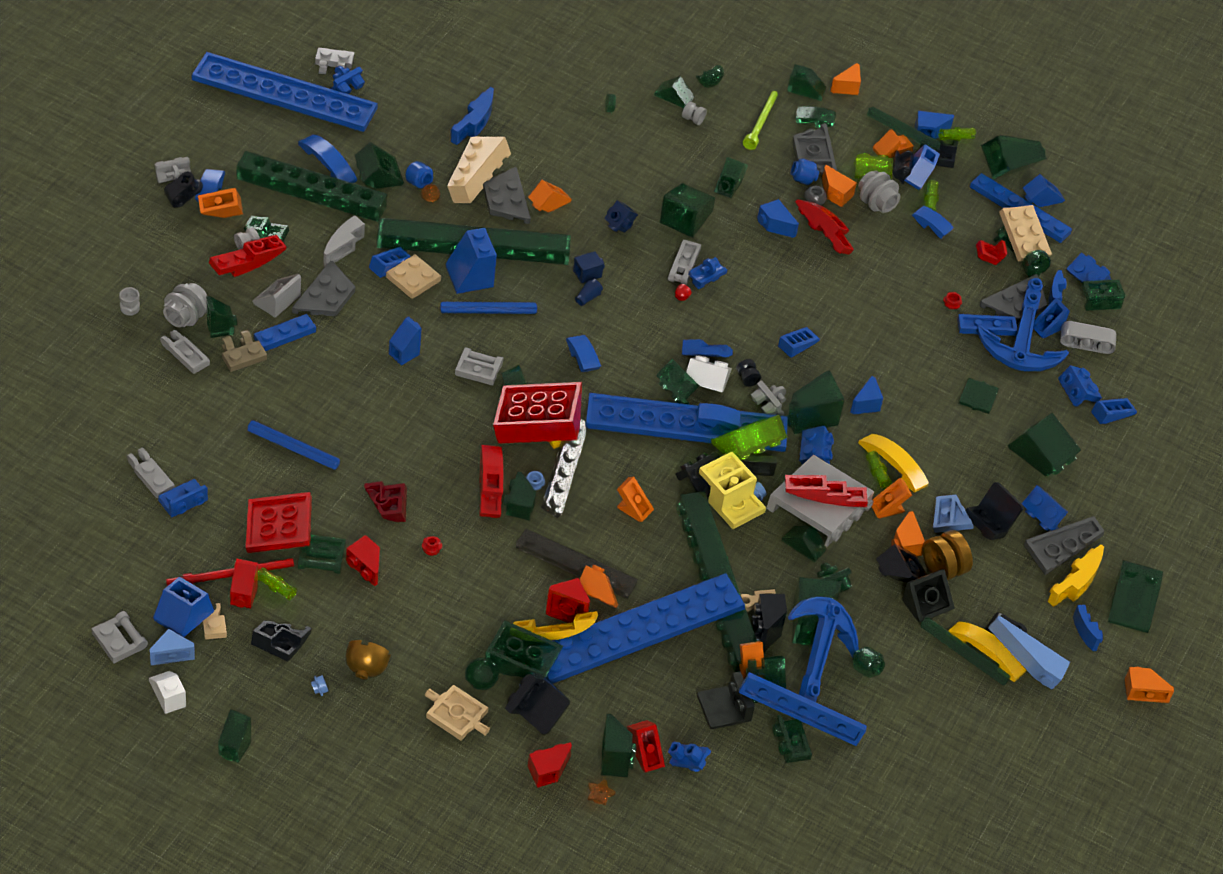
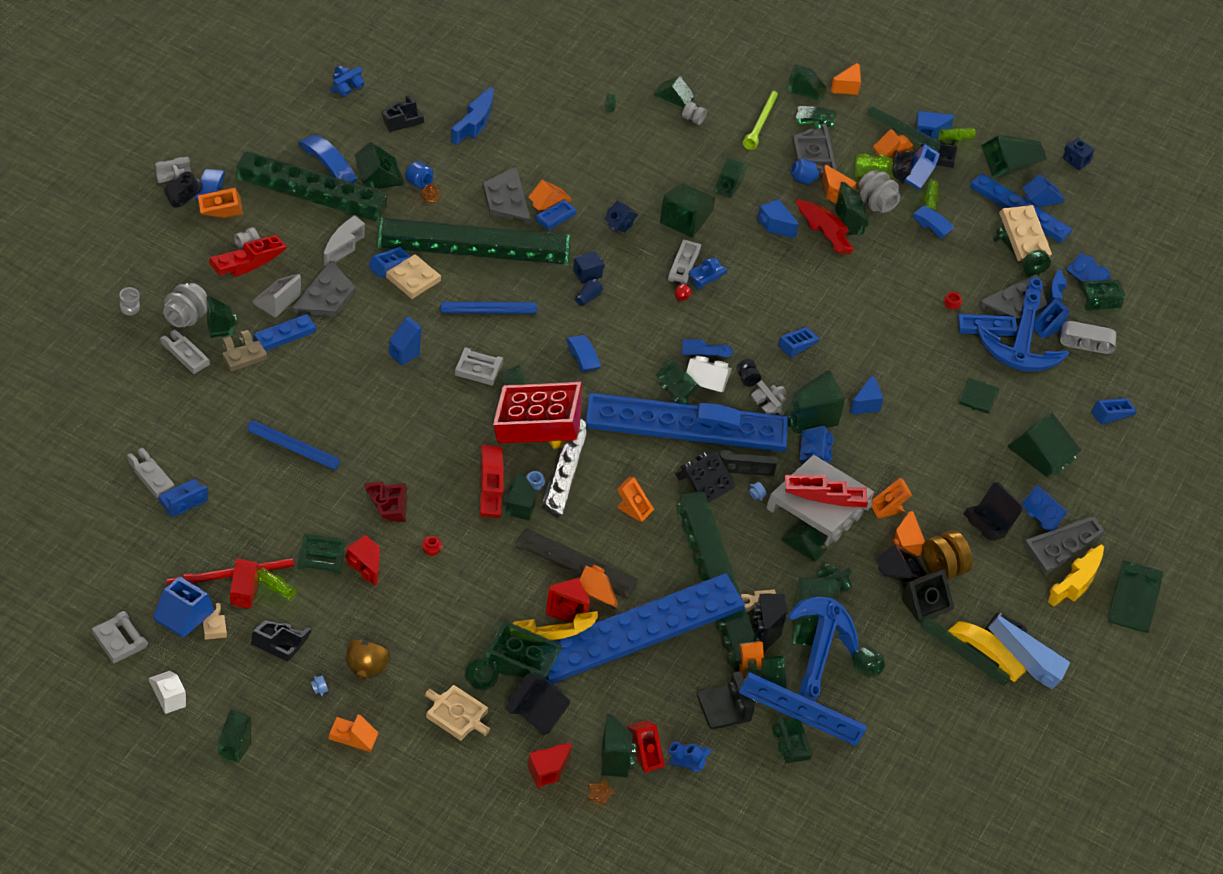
(171, 648): medium blue slope -> none
(265, 228): clear green slope -> none
(278, 522): red plate -> none
(285, 91): blue plate -> none
(333, 58): light grey plate -> none
(355, 734): none -> orange slope
(402, 115): none -> black slope
(472, 262): blue slope -> none
(476, 167): tan wedge -> none
(556, 215): none -> blue plate
(711, 77): clear green hair -> none
(732, 490): light yellow bracket -> none
(752, 438): clear neon green slope -> none
(816, 195): dark grey plate -> none
(851, 210): none -> clear green slope
(878, 469): clear neon green pin -> none
(898, 459): yellow slope -> none
(950, 515): medium blue wing -> none
(991, 253): red bracket -> none
(1078, 153): none -> dark blue brick
(1079, 385): blue bracket -> none
(1087, 630): blue slope -> none
(1146, 685): orange slope -> none

